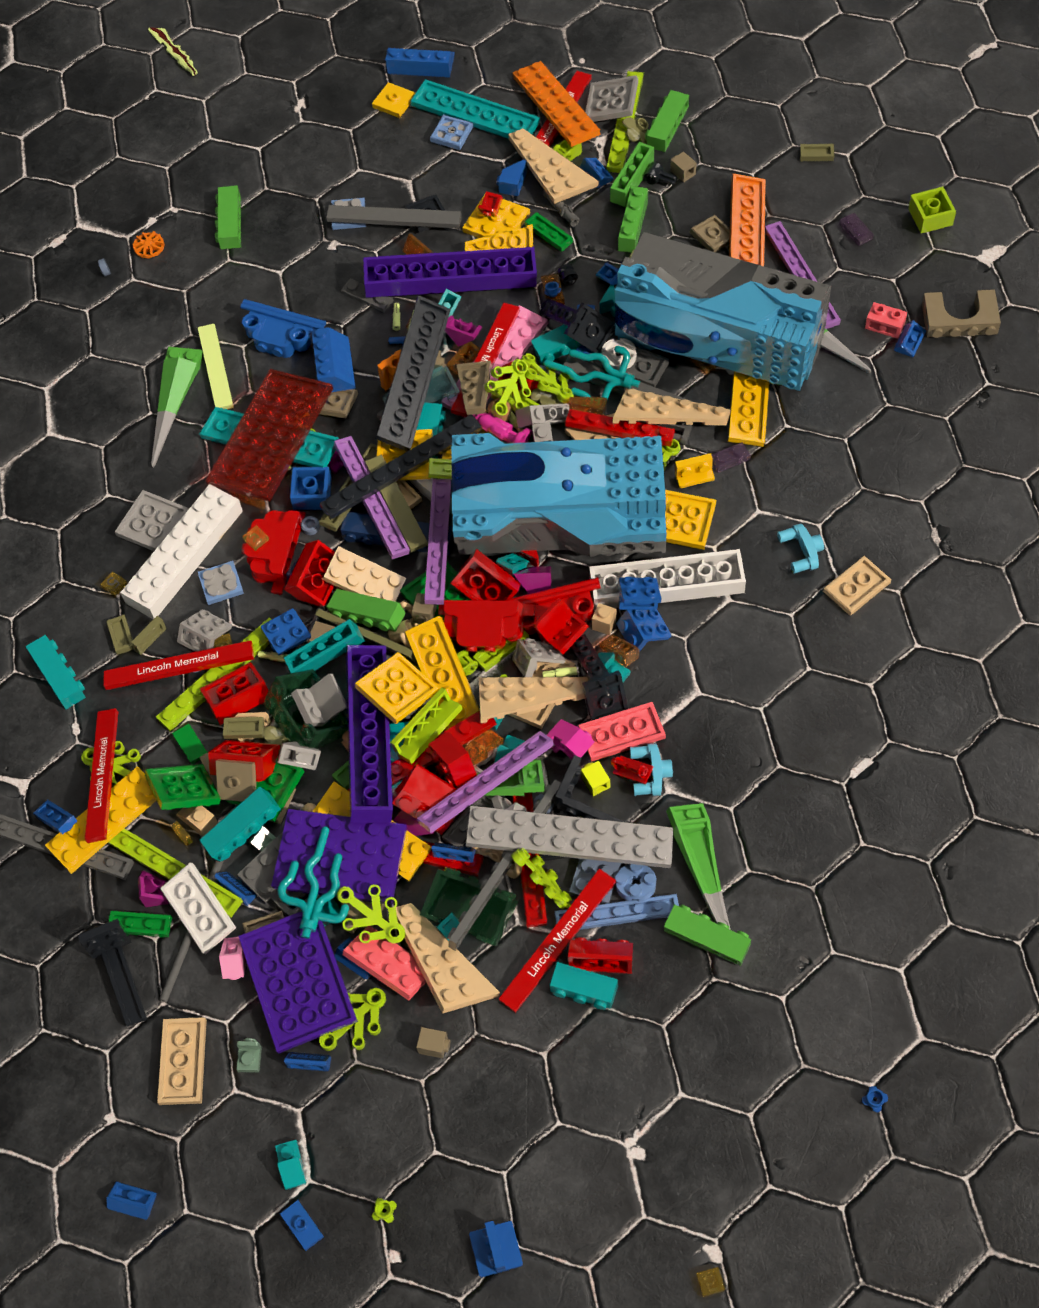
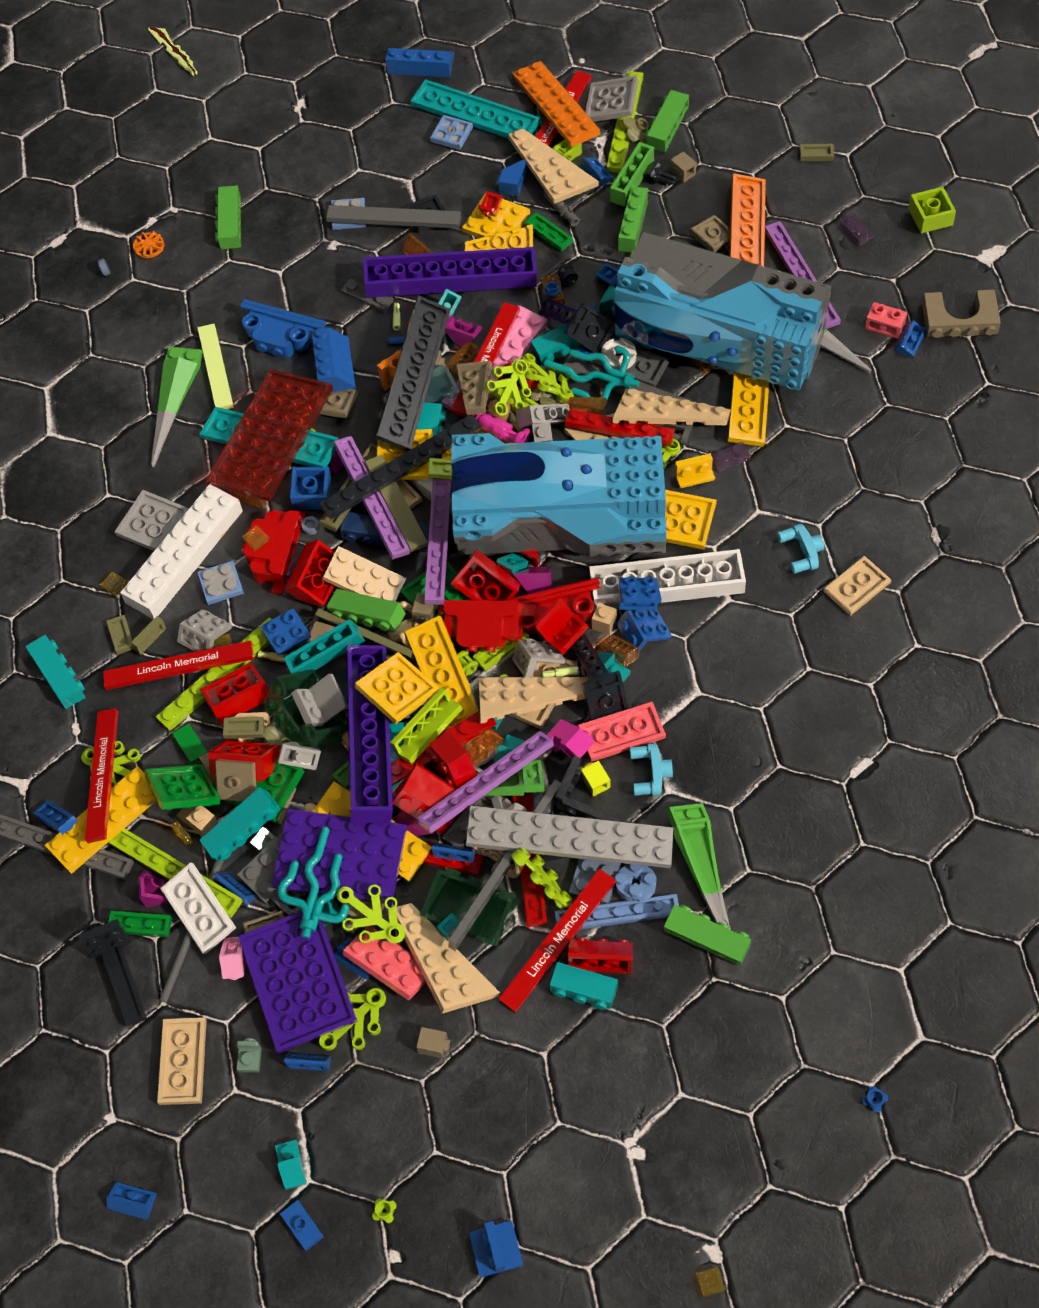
(393, 100): yellow plate -> none
(631, 769): red hinge -> none

